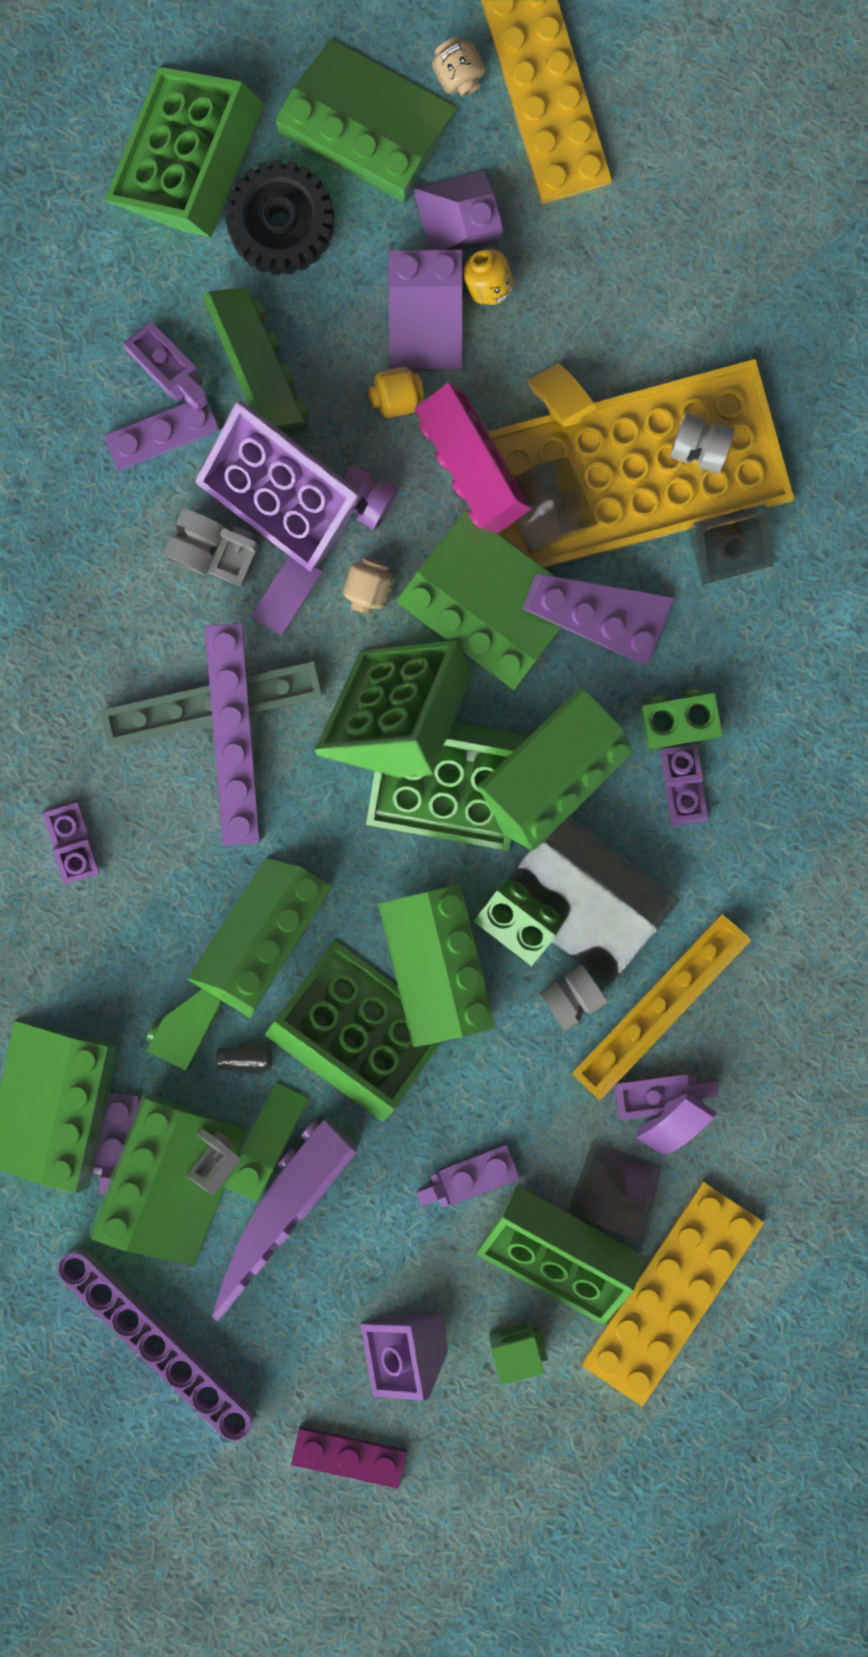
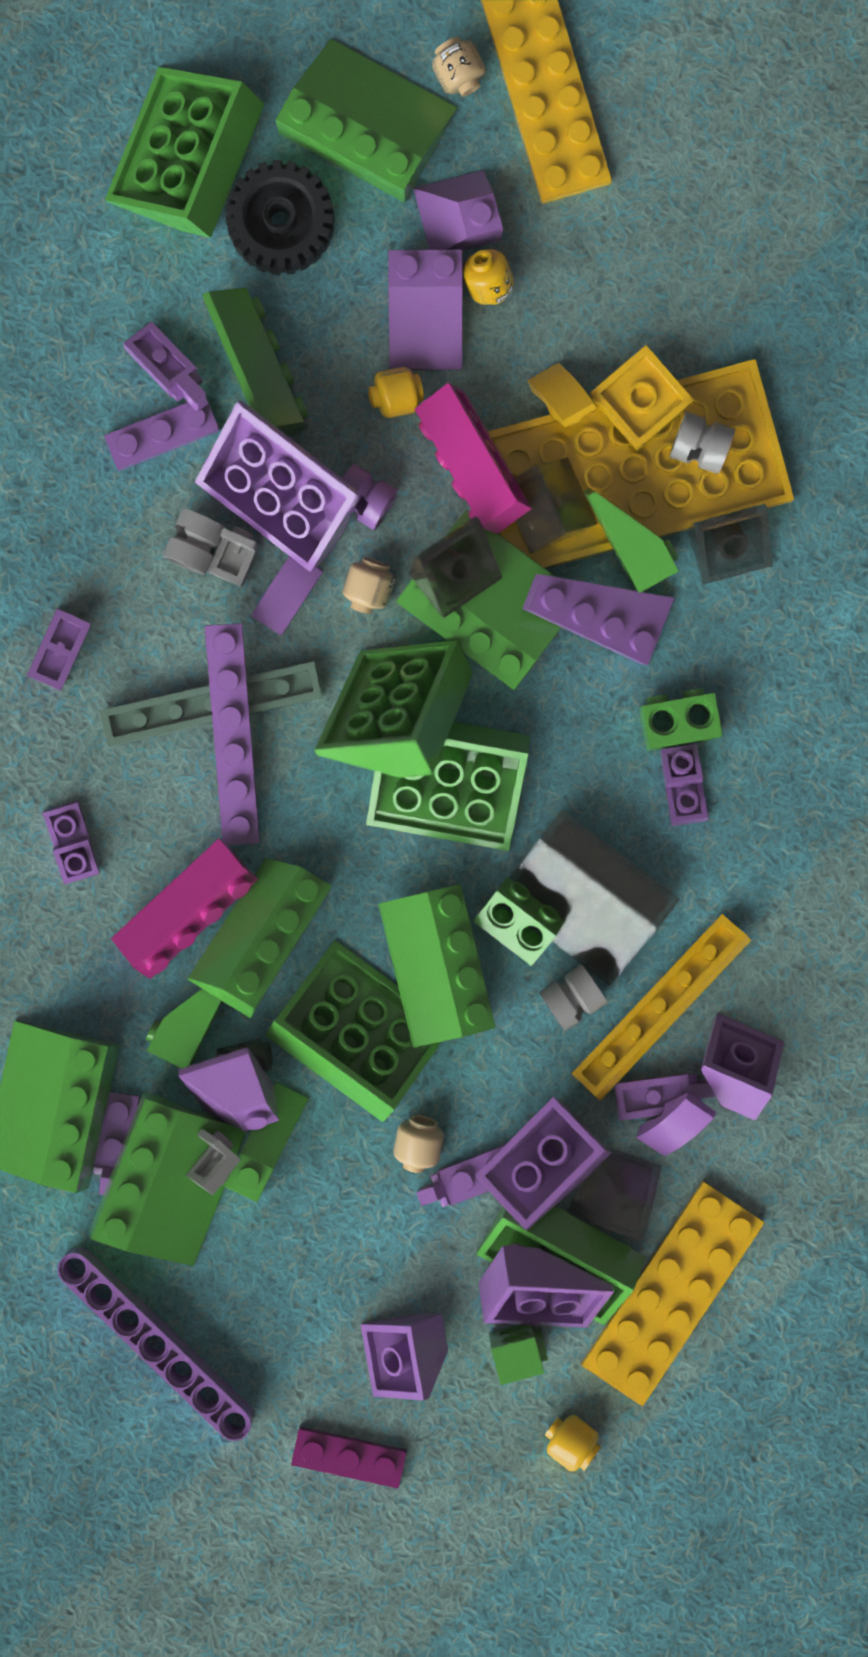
(58, 649): none -> medium lavender hinge
(184, 909): none -> dark pink brick
(233, 1089): none -> medium lavender slope
(290, 1197): medium lavender wedge -> none
(418, 1143): none -> tan head
(456, 568): none -> clear smoke slope
(539, 1290): none -> medium lavender slope
(542, 1163): none -> medium lavender slope
(555, 770): bright green slope -> none
(572, 1443): none -> yellow head
(639, 550): none -> bright green slope
(641, 397): none -> yellow plate
(741, 1066): none -> medium lavender slope

